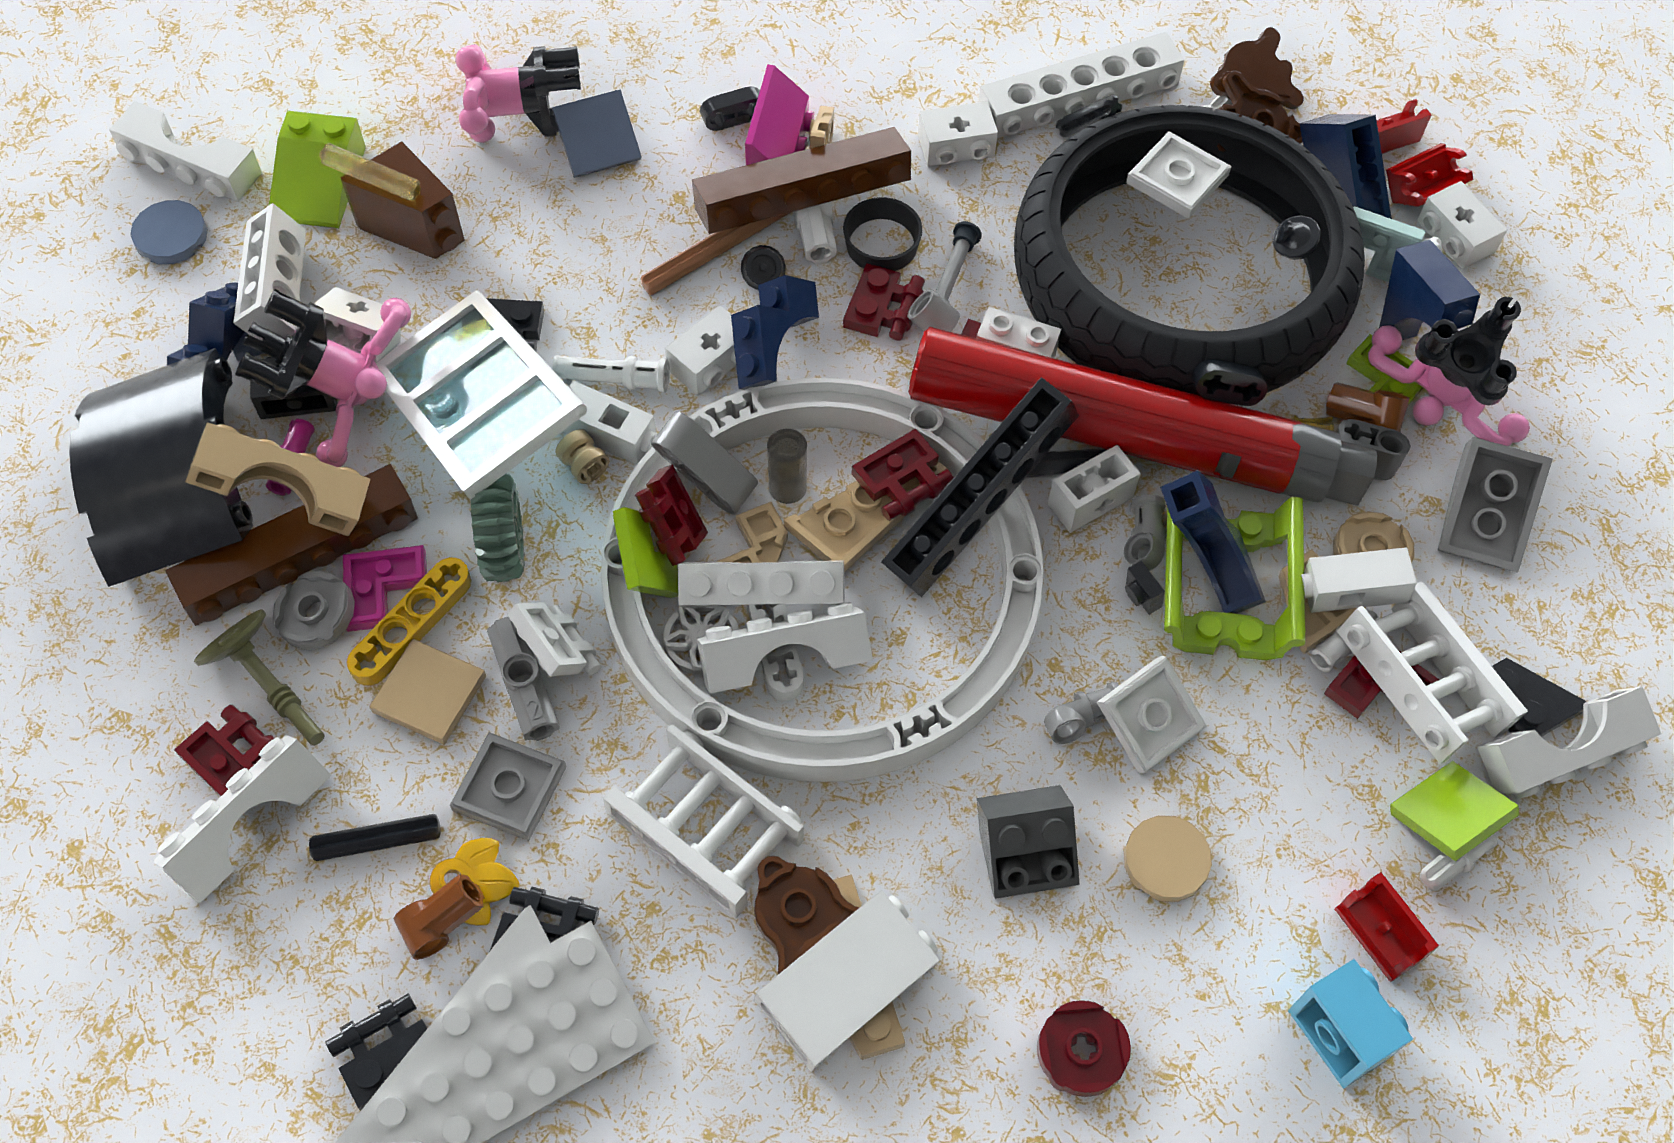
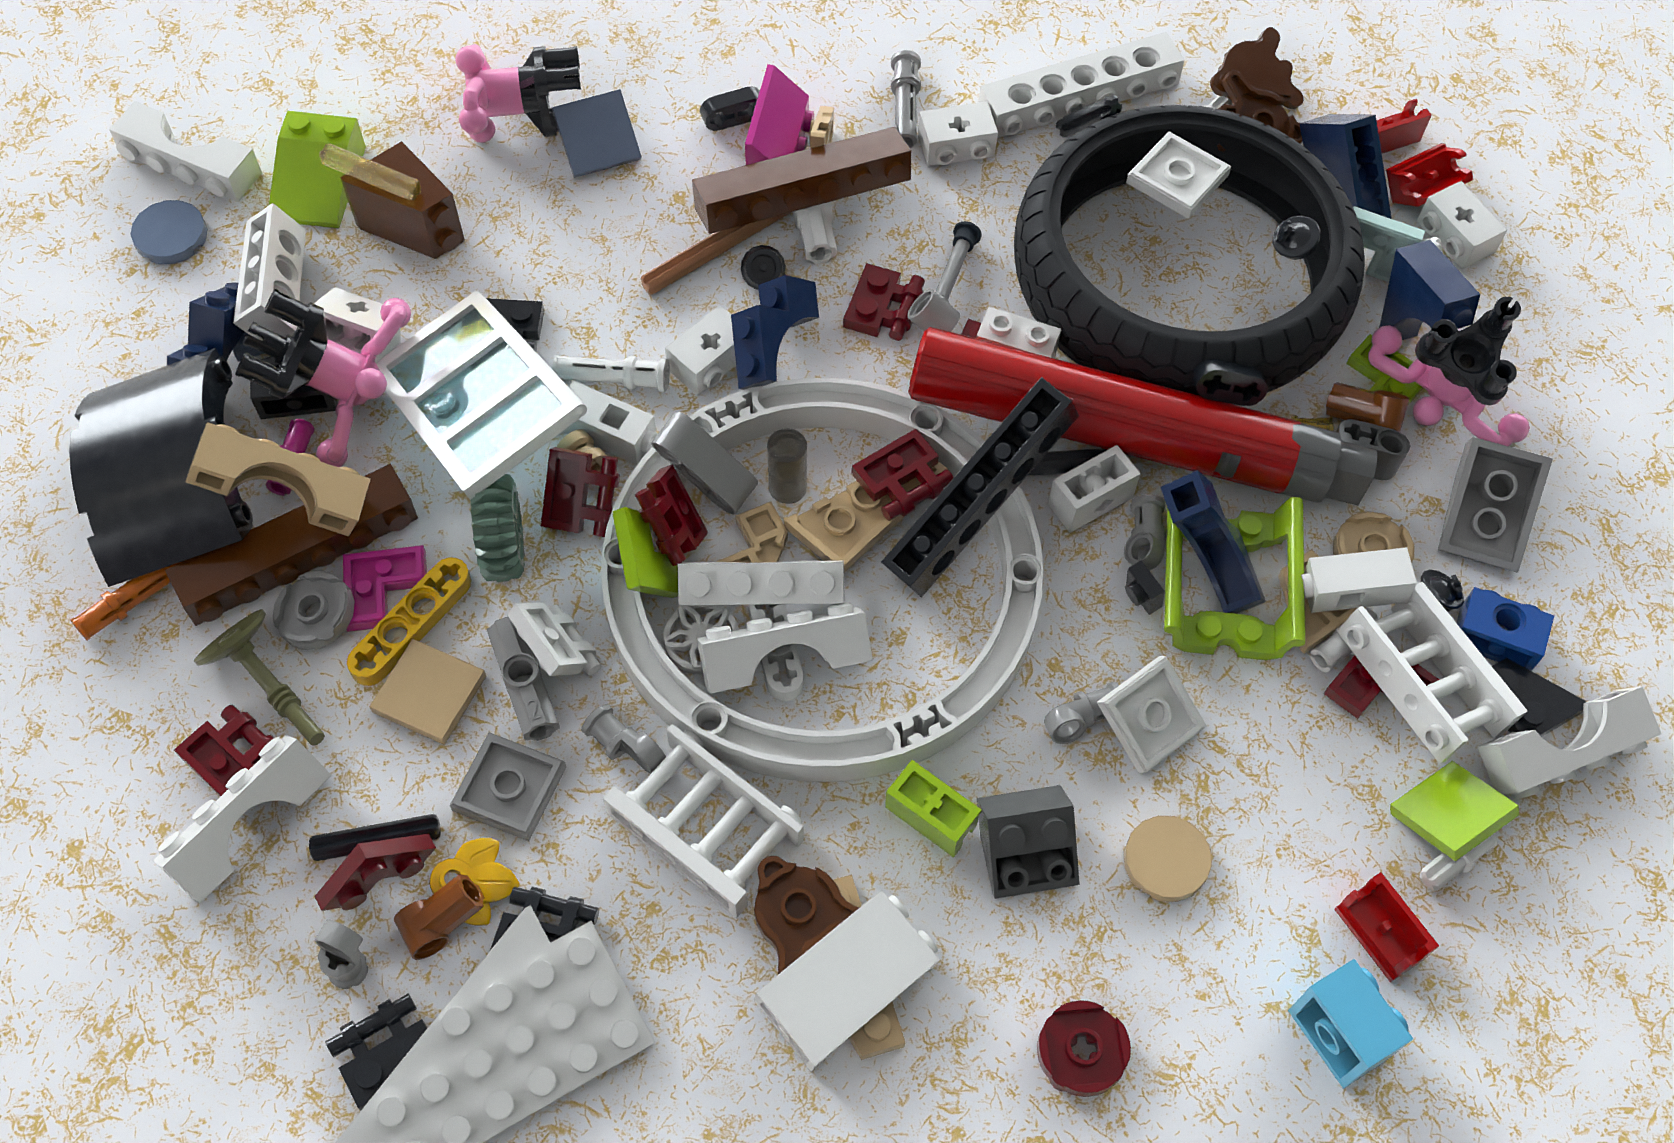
(119, 602): none -> orange pin
(341, 944): none -> light grey connector
(371, 863): none -> dark red plate
(567, 491): none -> dark red plate
(619, 739): none -> light grey connector
(886, 209): black tyre -> none
(905, 87): none -> light grey pin
(932, 807): none -> lime hinge
(1445, 589): none -> black hat
(1525, 624): none -> blue brick

